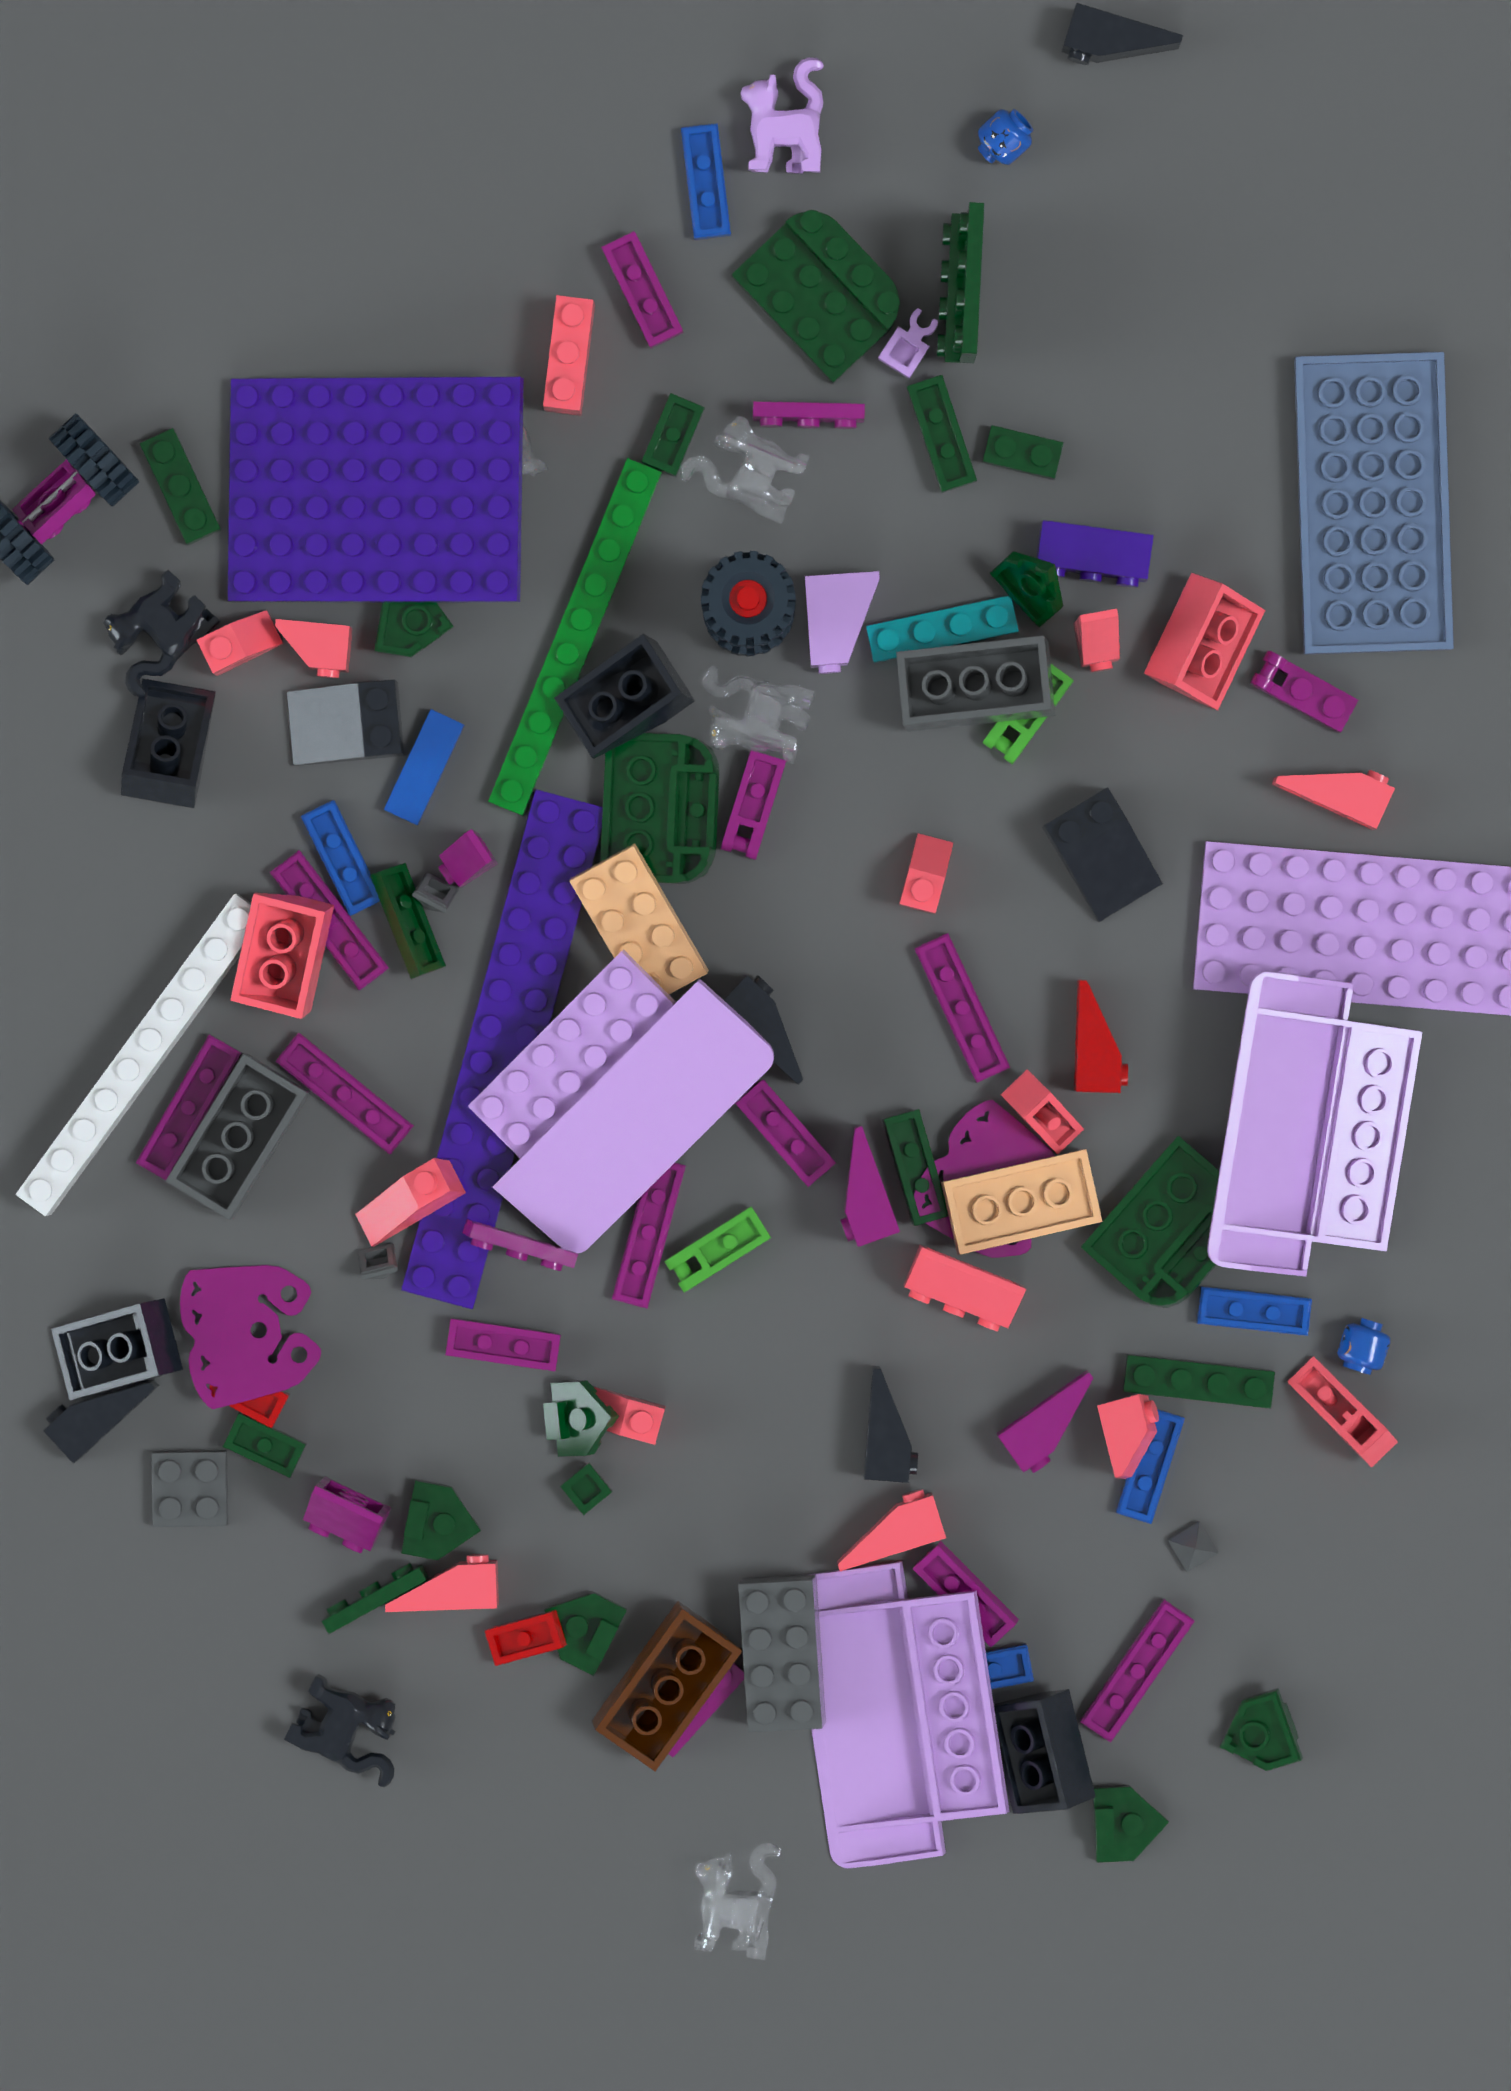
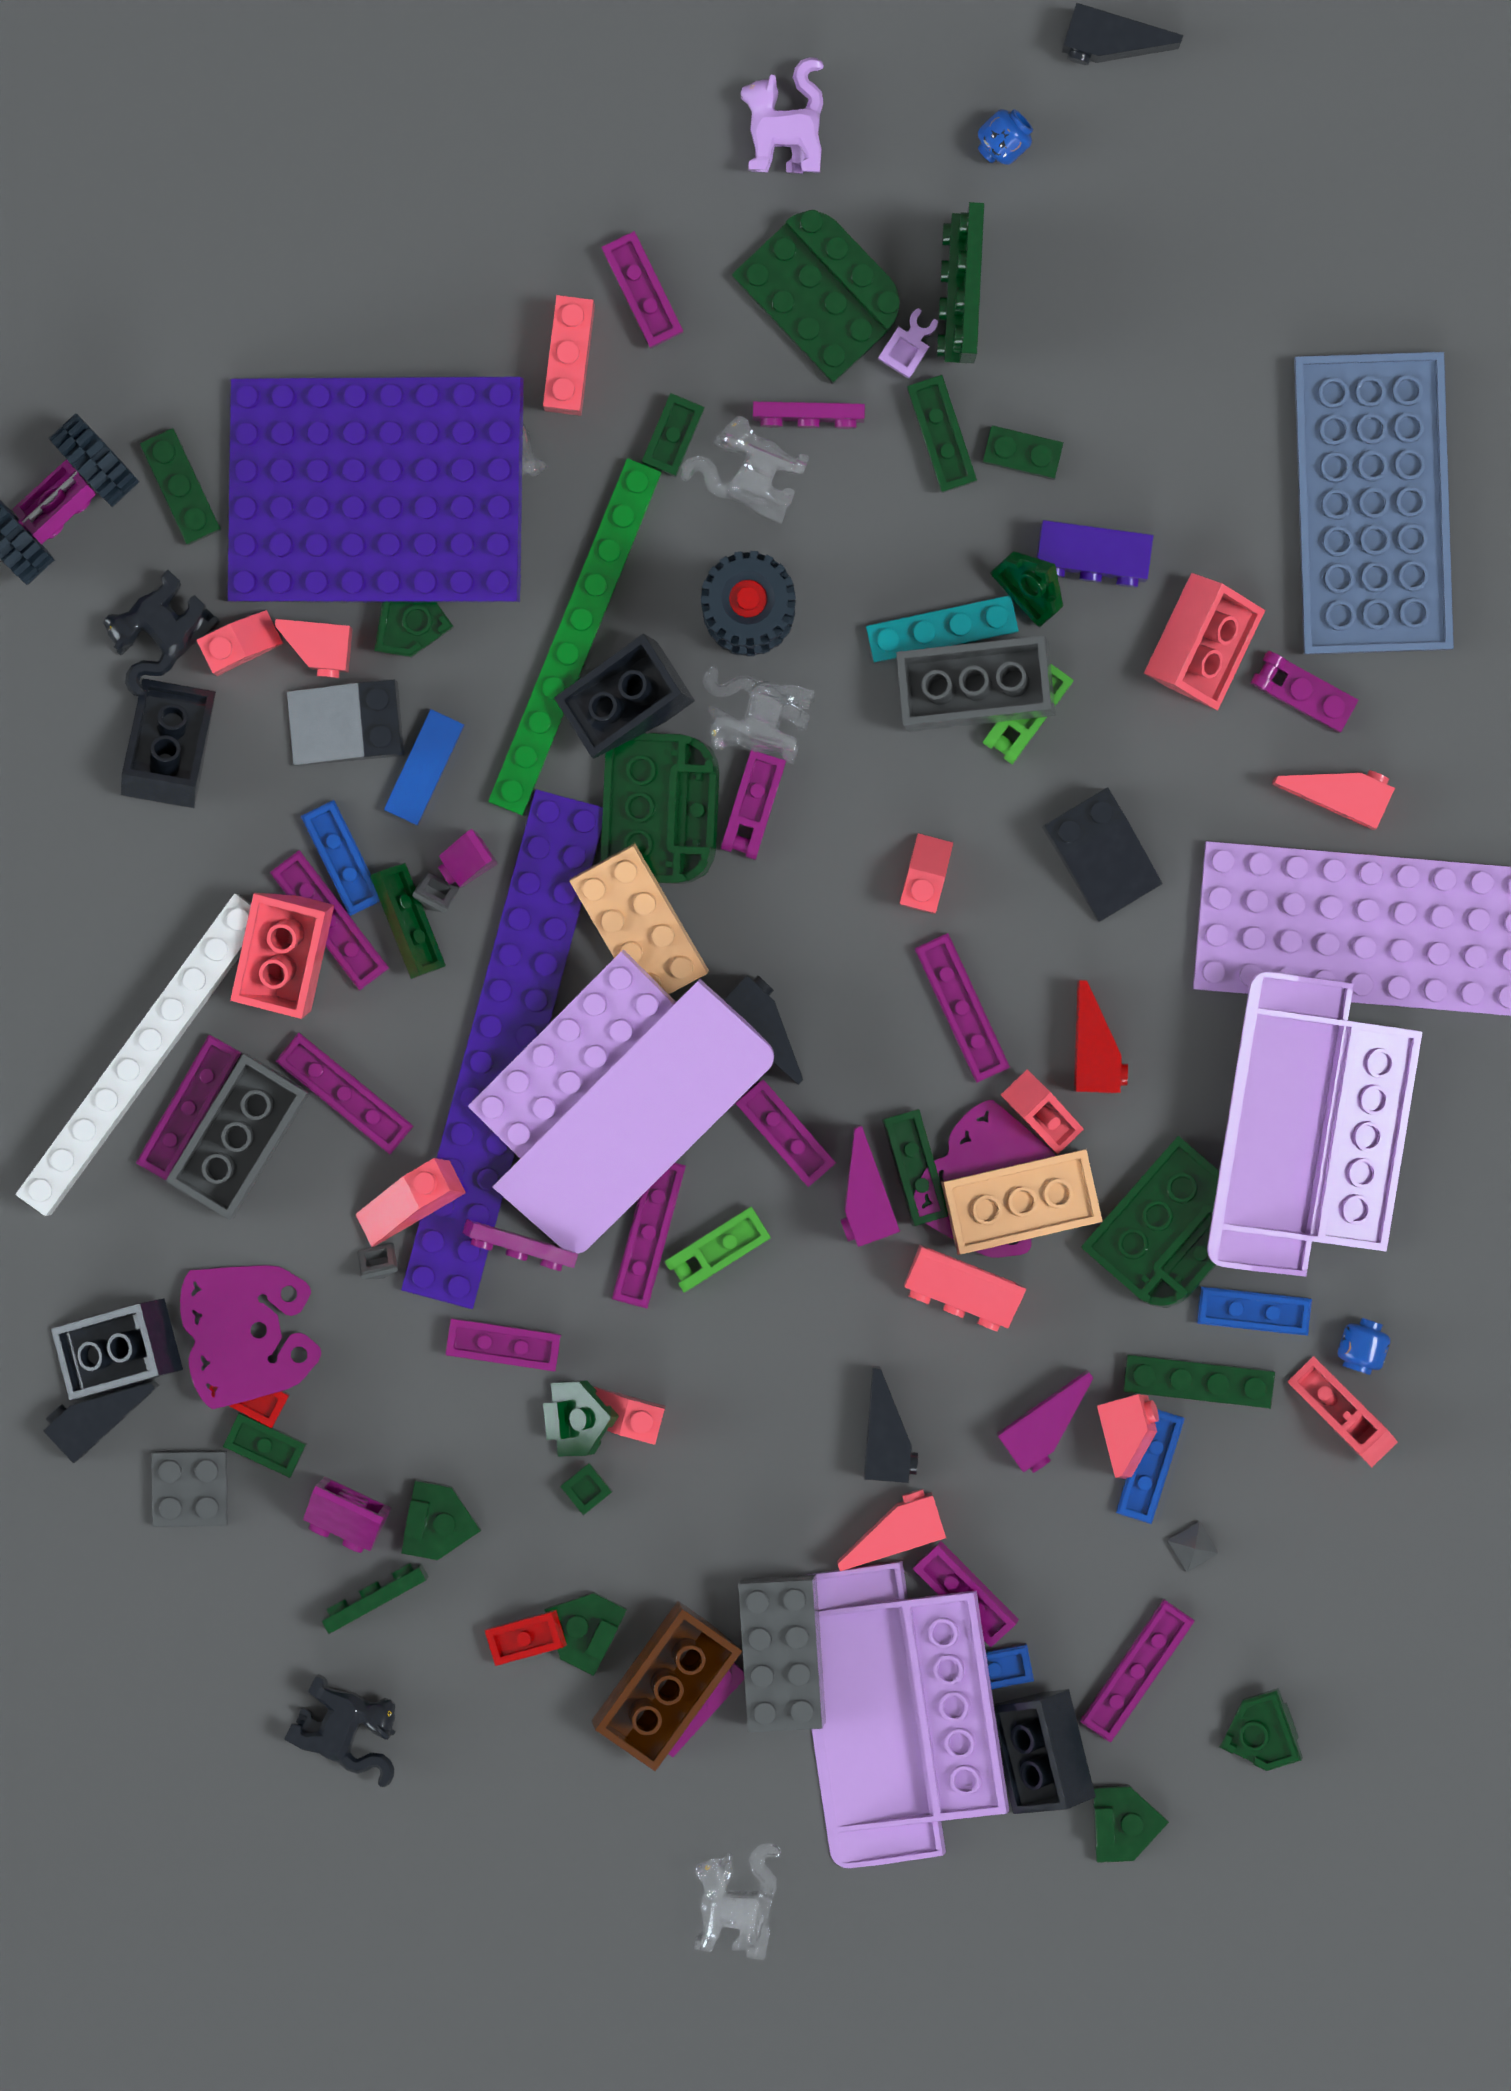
(459, 1587): coral slope -> none
(705, 181): blue tile -> none
(836, 615): lavender slope -> none
(1098, 639): coral slope -> none

